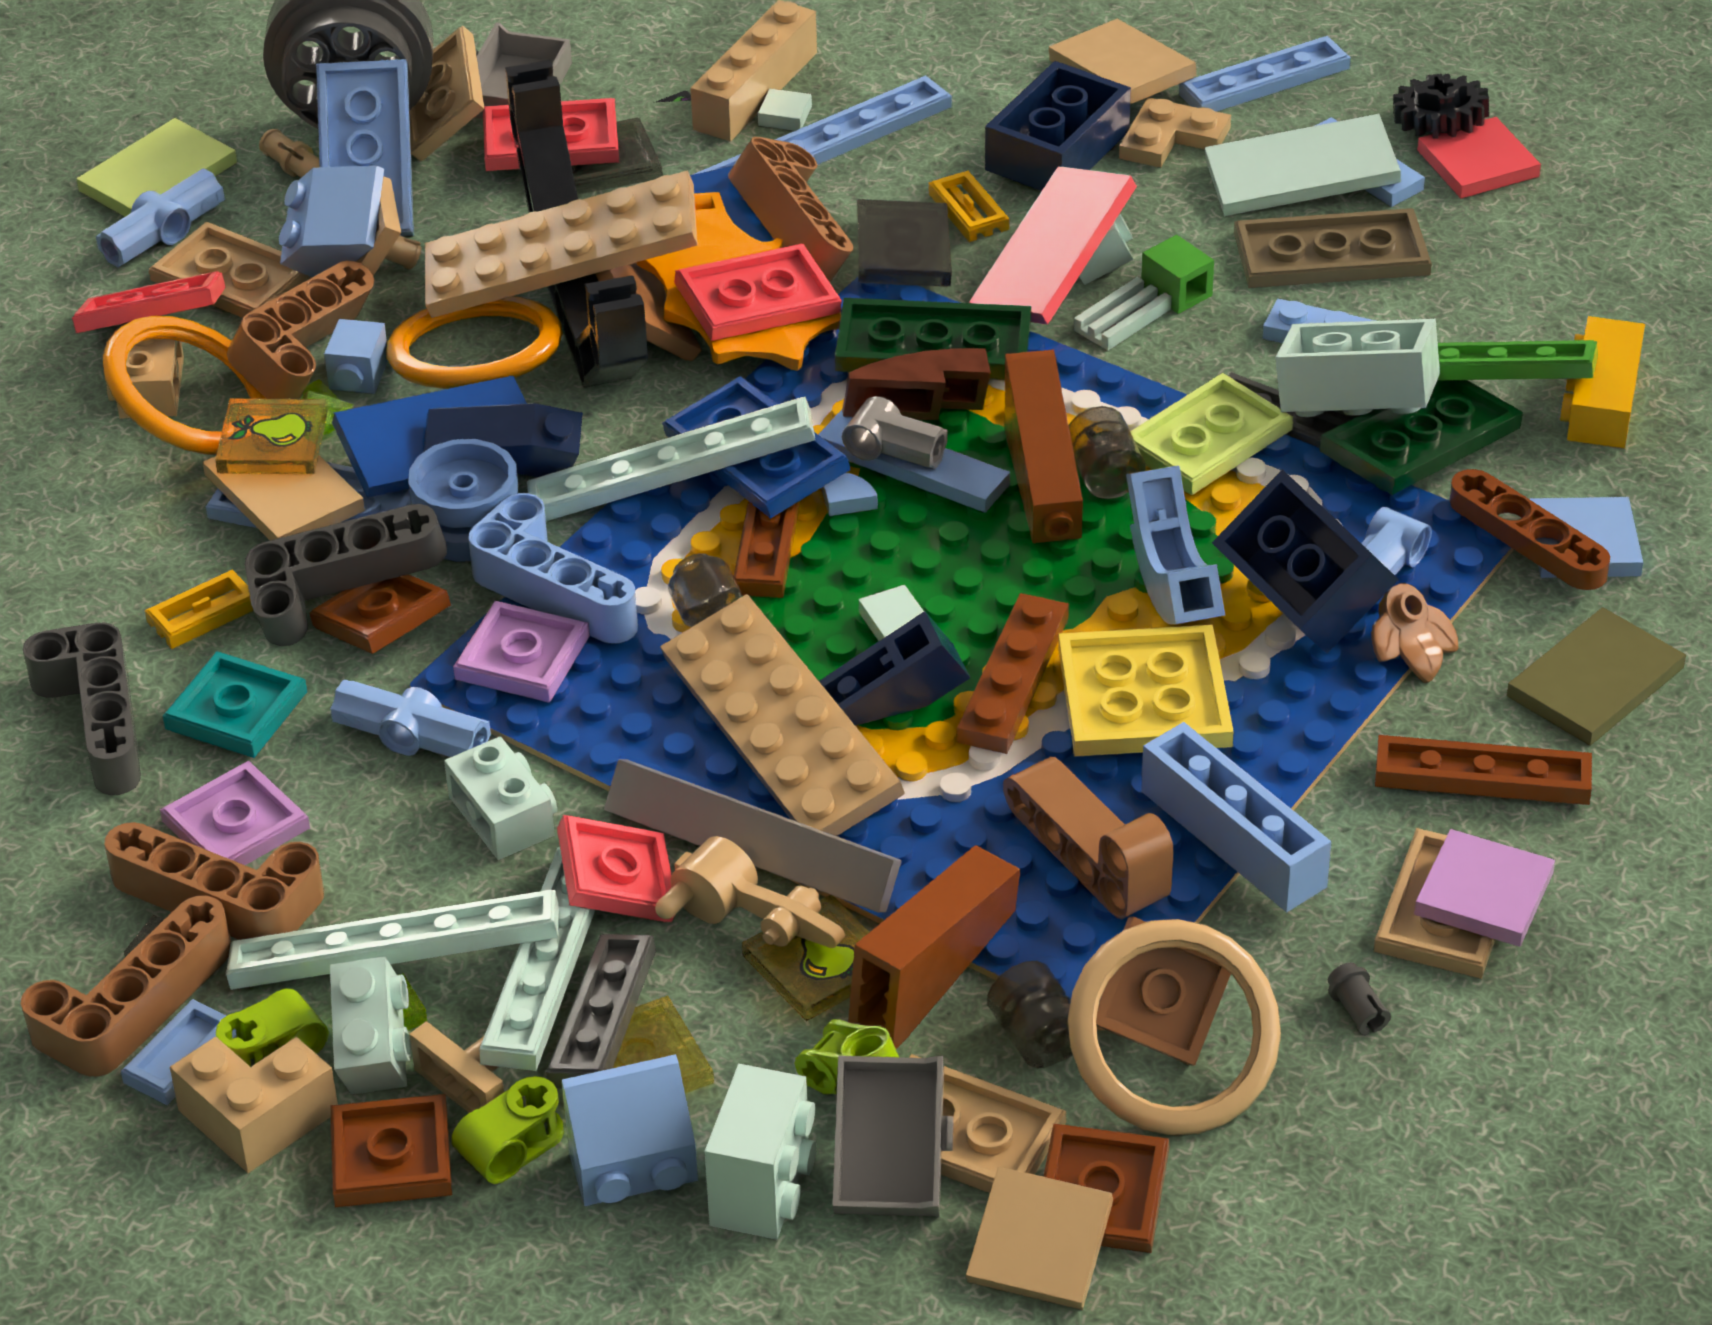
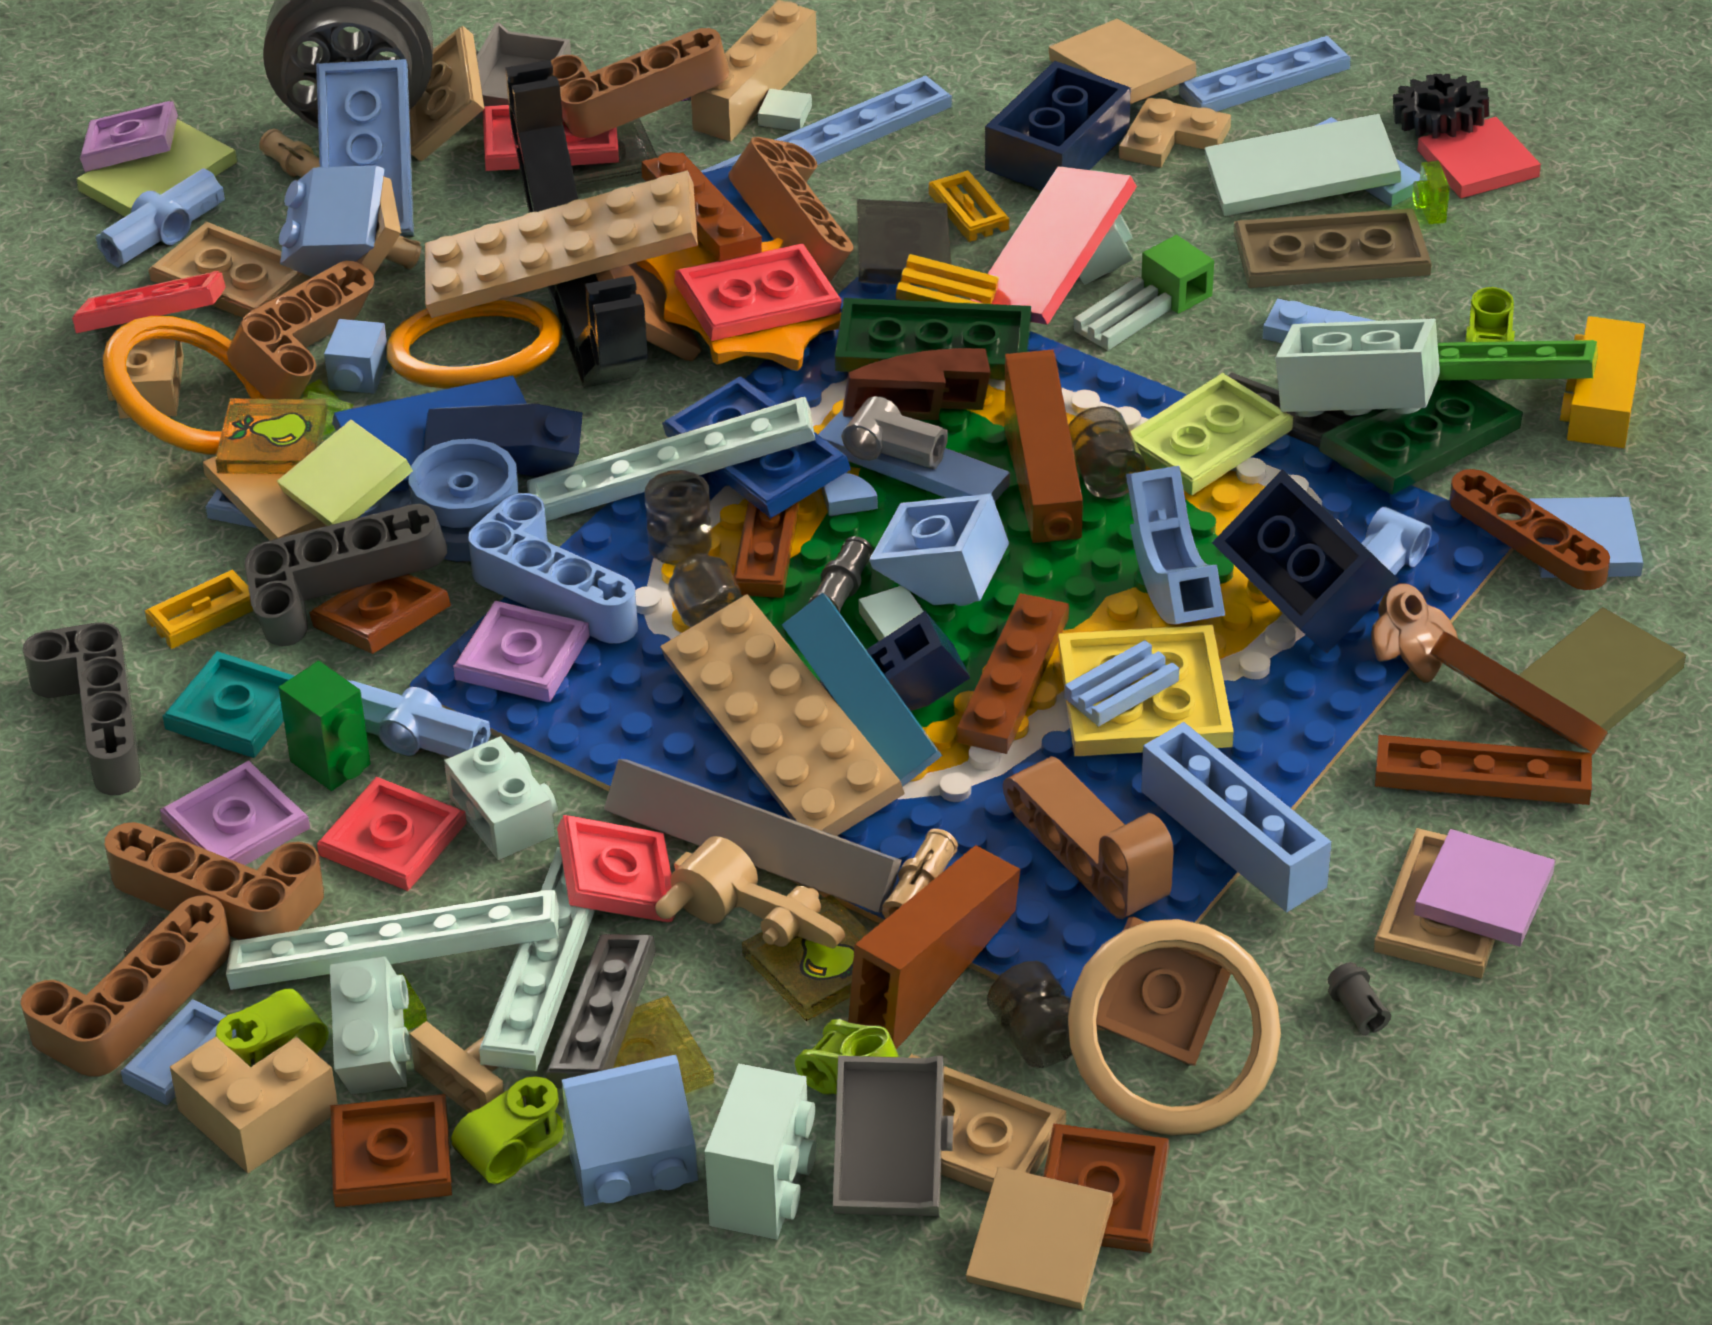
(129, 136): none -> lavender tile
(325, 725): none -> green brick
(345, 475): none -> yellowish green tile
(392, 833): none -> coral tile
(639, 82): none -> medium nougat beam
(677, 516): none -> clear smoke wheel
(717, 220): none -> dark orange plate
(843, 575): none -> dark grey pin
(861, 688): none -> dark azure tile
(922, 869): none -> tan pin
(943, 548): none -> light blue slope
(947, 279): none -> yellow tile
(1115, 678): none -> light blue tile
(1432, 192): none -> clear neon green plate
(1491, 316): none -> lime piece
(1518, 693): none -> dark orange beam

